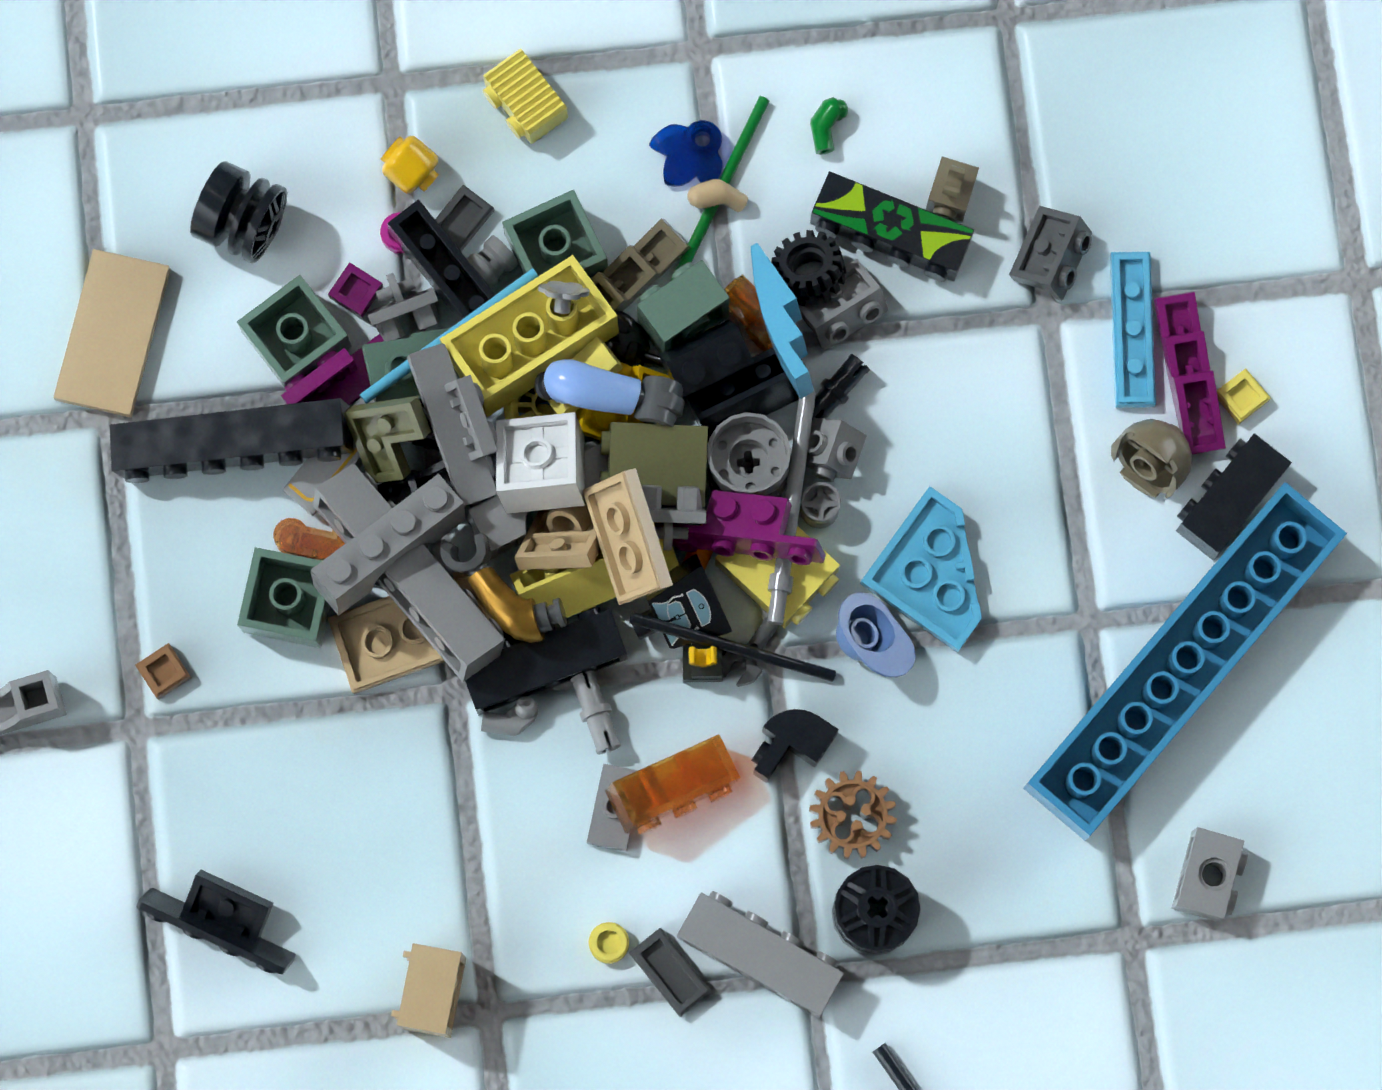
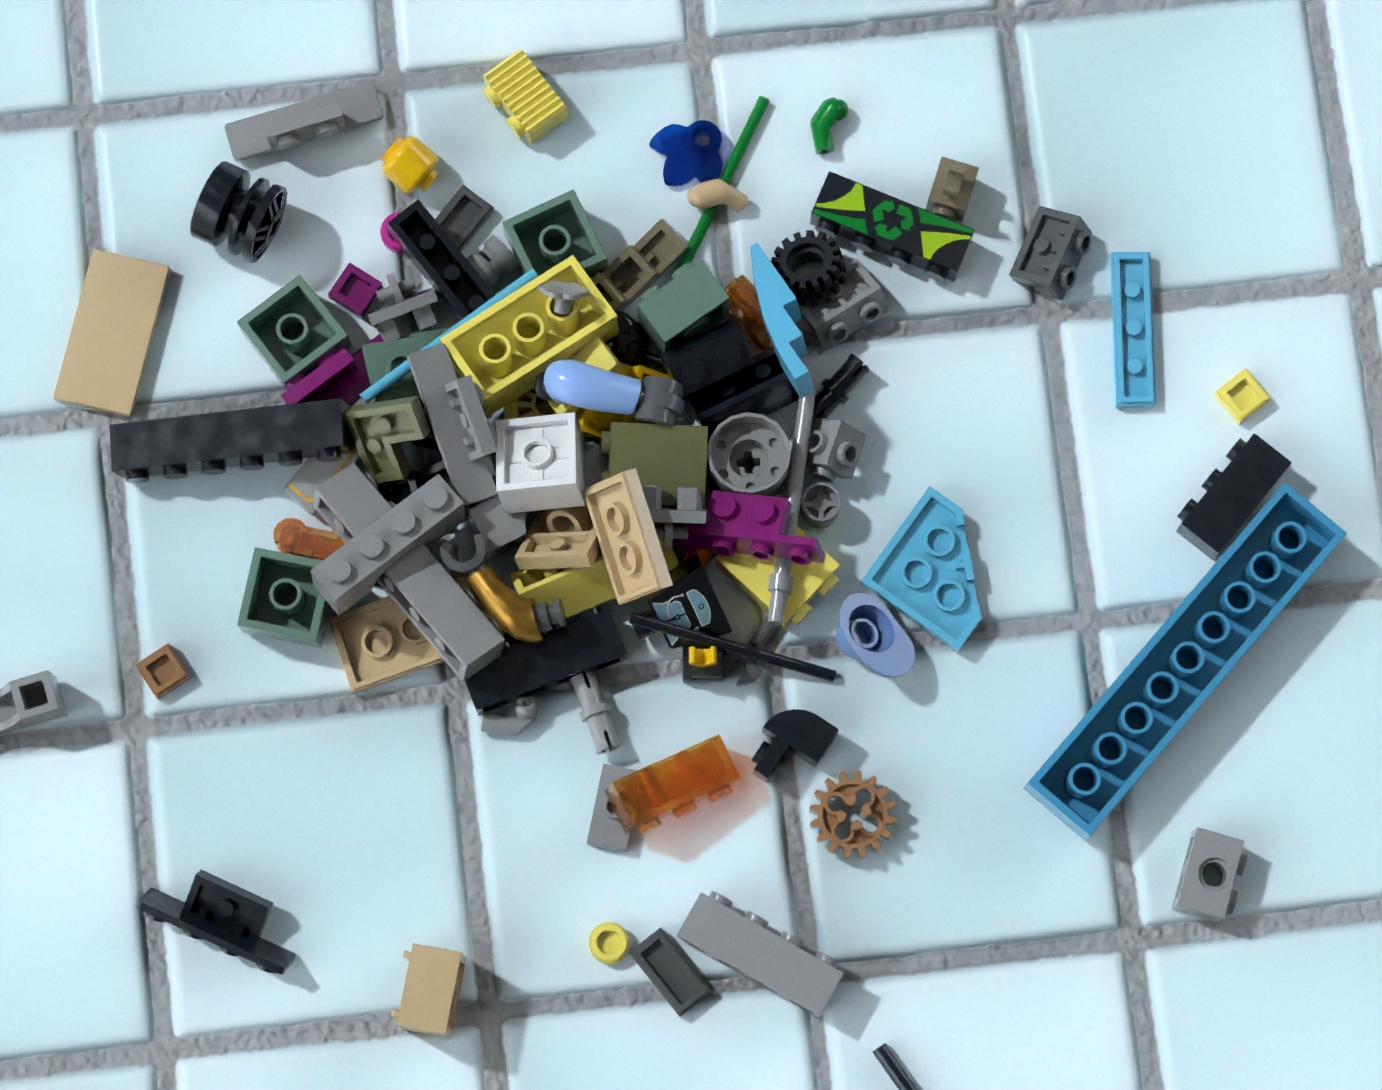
(303, 121): none -> light grey bracket
(875, 934): black wheel -> none
(1153, 457): dark tan cylinder -> none
(1189, 372): magenta slope -> none

